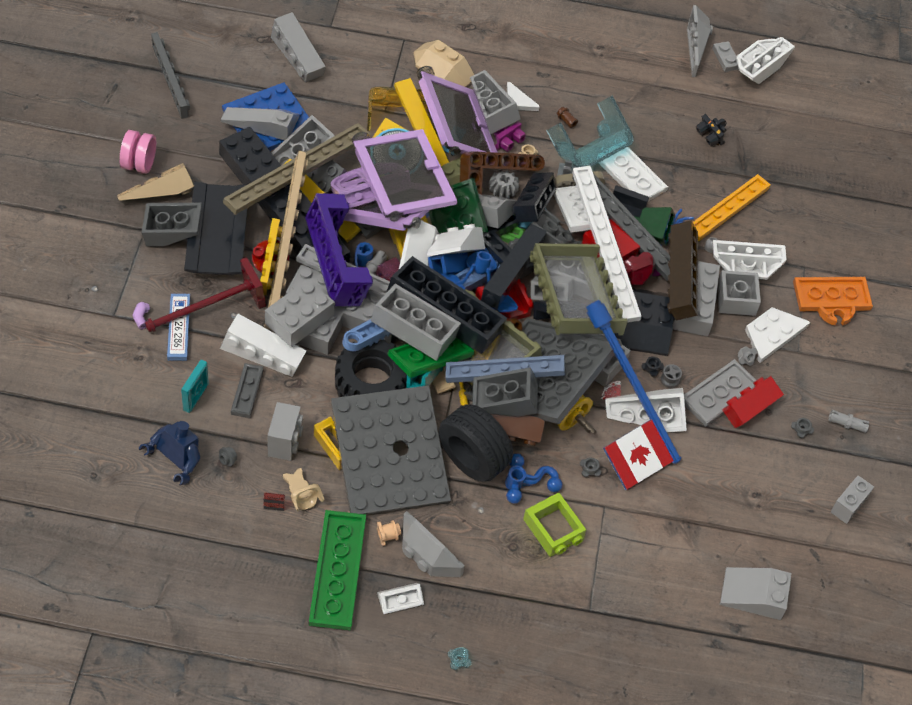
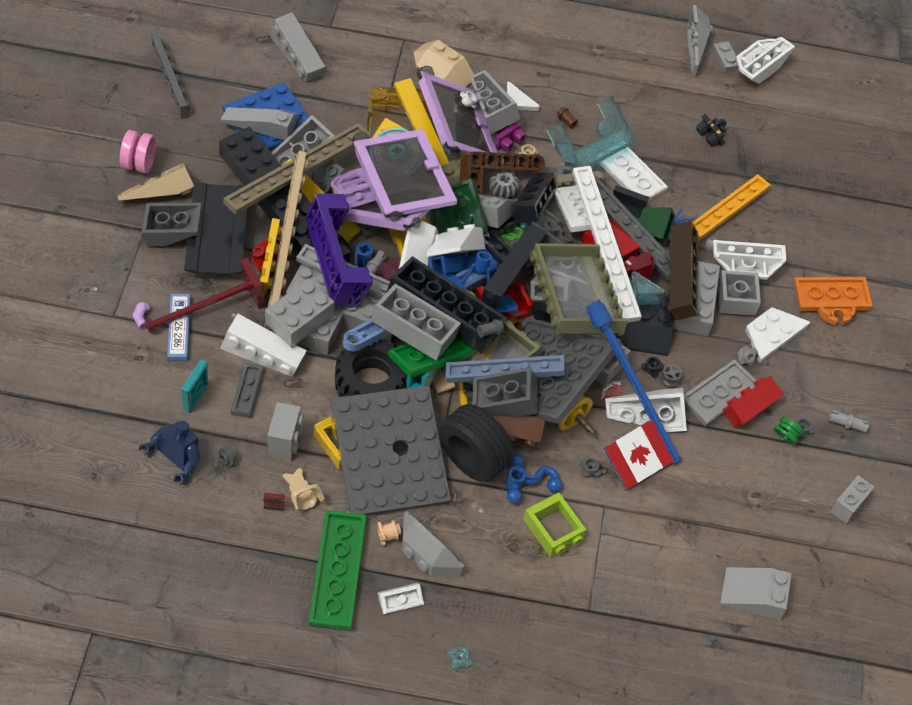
(469, 99): none -> white plate
(494, 327): none -> dark grey pin
(645, 290): none -> clear light blue slope
(789, 430): none -> green wheel

